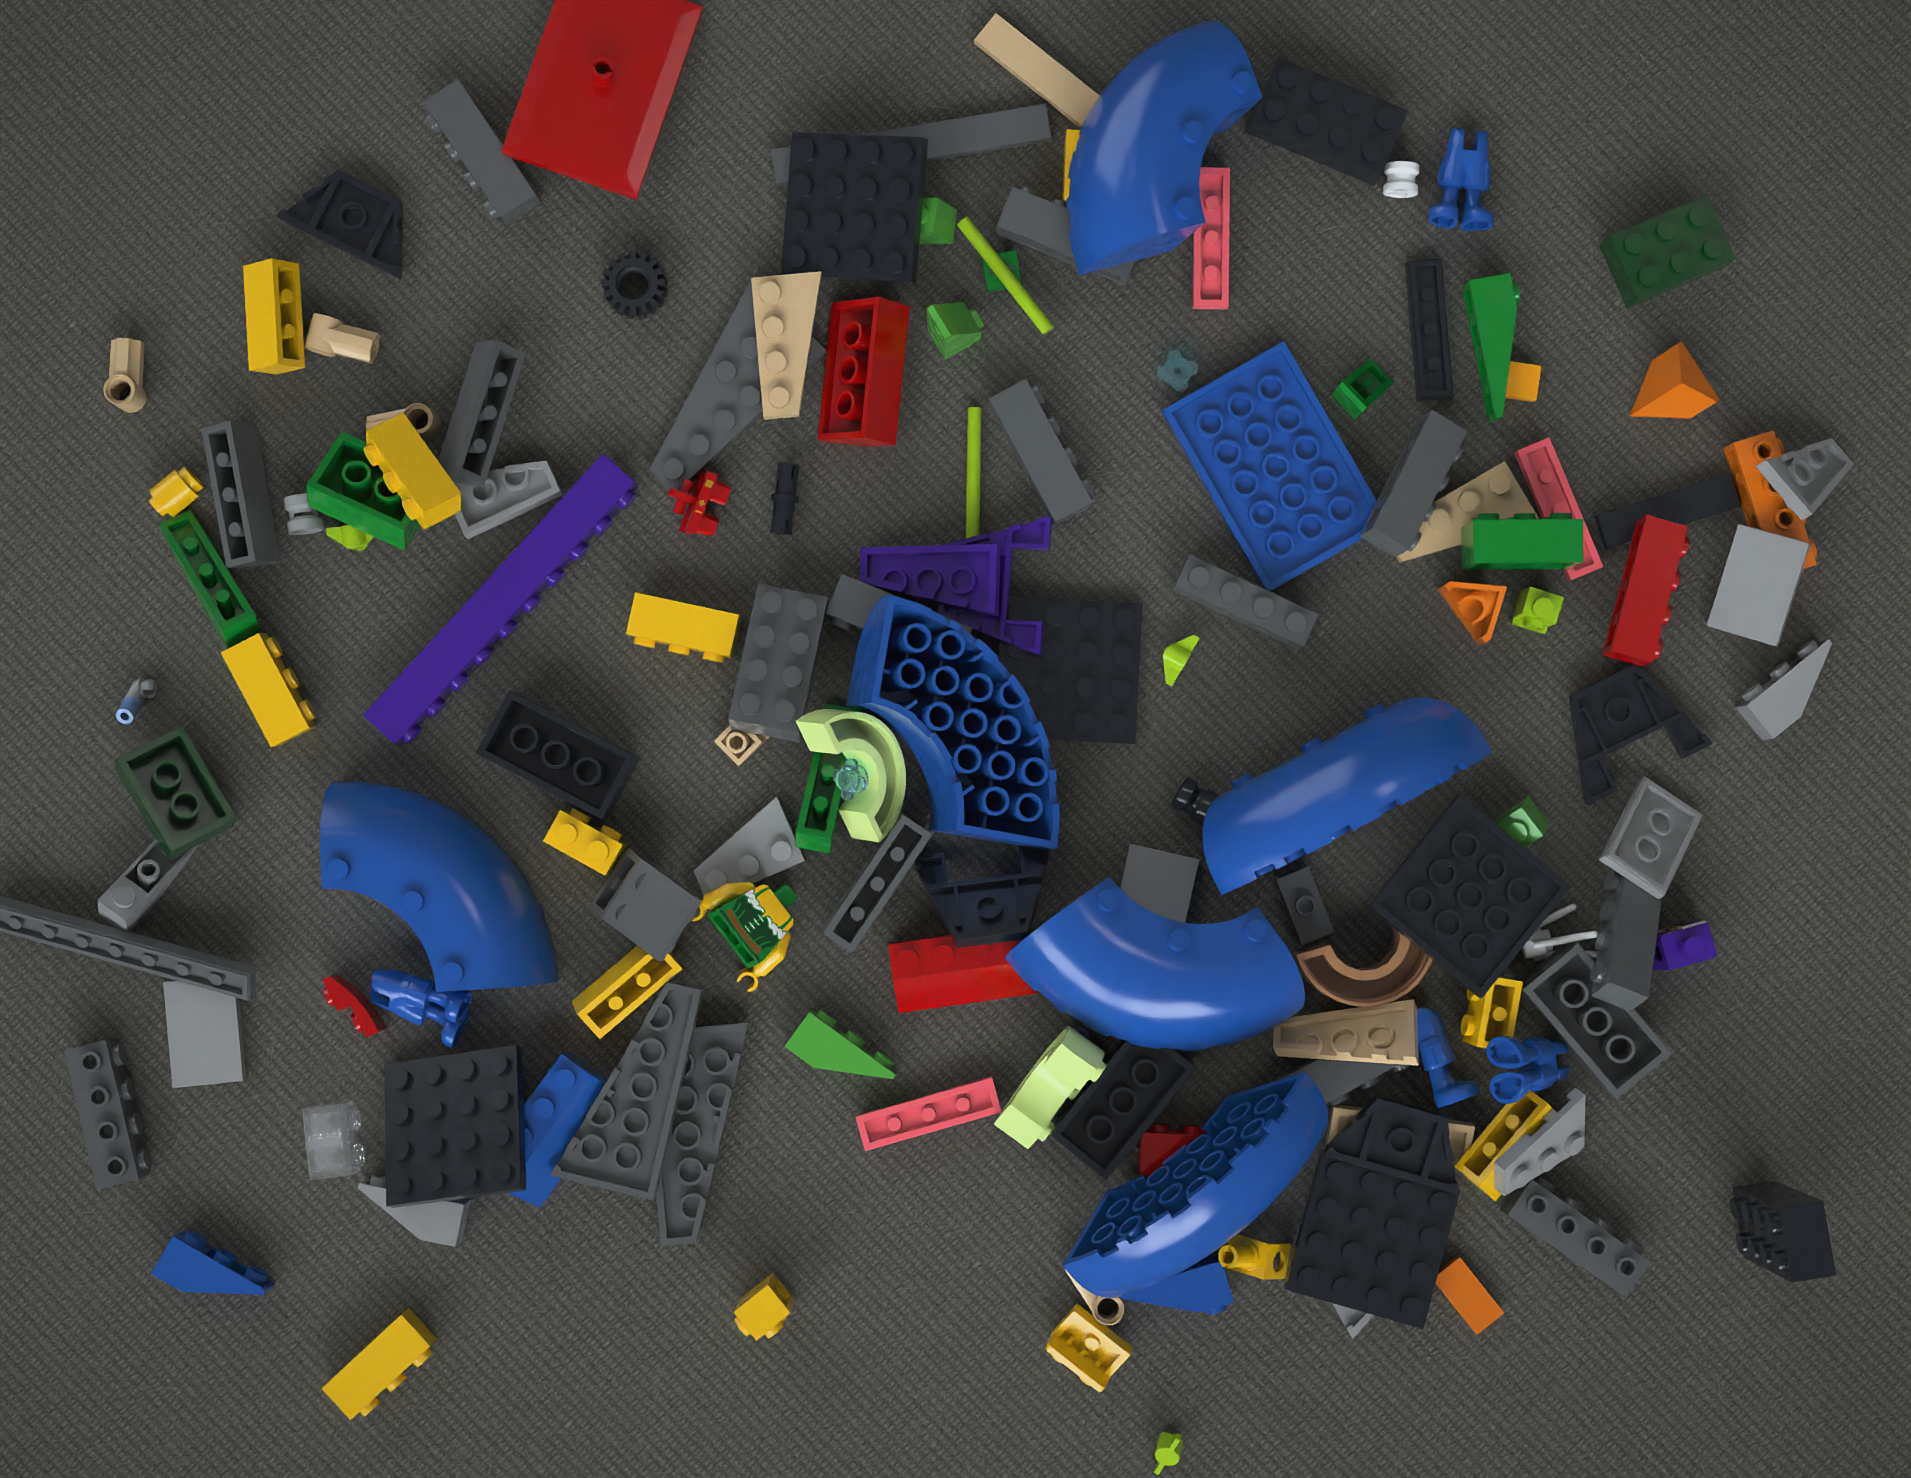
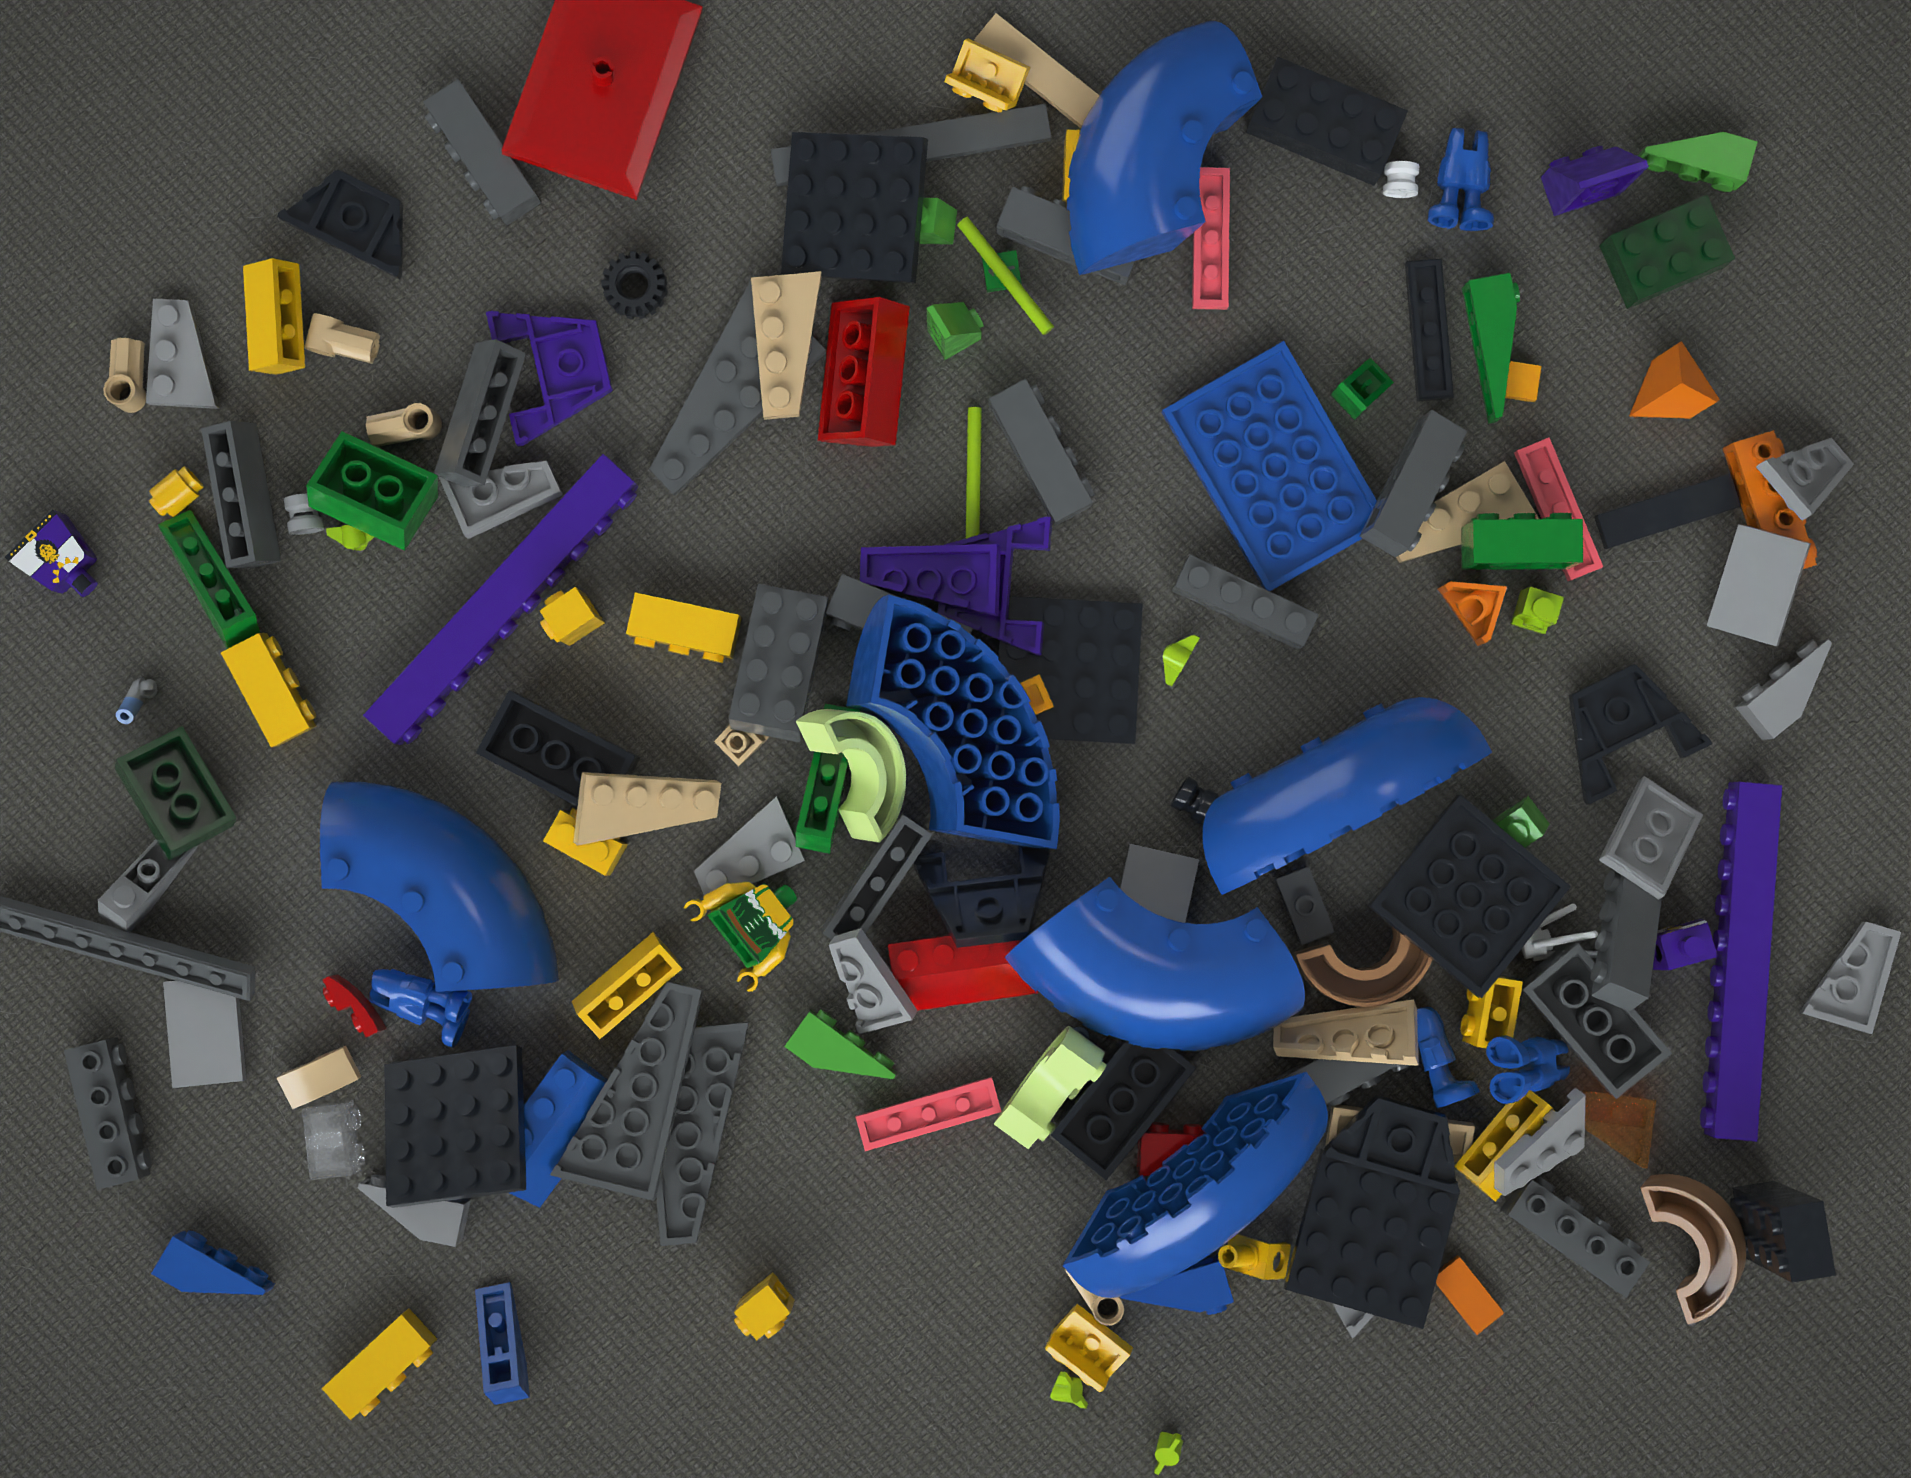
(56, 555): none -> torso
(176, 358): none -> light grey wing
(319, 1077): none -> tan slope
(412, 471): yellow brick -> none
(501, 1345): none -> blue slope
(568, 367): none -> dark purple wing
(569, 616): none -> yellow brick
(635, 804): none -> tan wing
(645, 904): dark grey slope -> none
(705, 489): red hips -> none
(784, 498): black pin -> none
(850, 779): clear light blue plate -> none
(870, 983): none -> light grey wing
(987, 76): none -> yellow bracket
(1037, 694): none -> light orange tile
(1068, 1390): none -> lime piece
(1167, 373): clear light blue plate -> none
(1590, 178): none -> dark purple slope
(1621, 1123): none -> clear orange wing
(1646, 590): red brick -> none
(1711, 158): none -> bright green slope
(1715, 1233): none -> medium nougat brick
(1741, 961): none -> dark purple brick
(1856, 980): none -> light grey wing

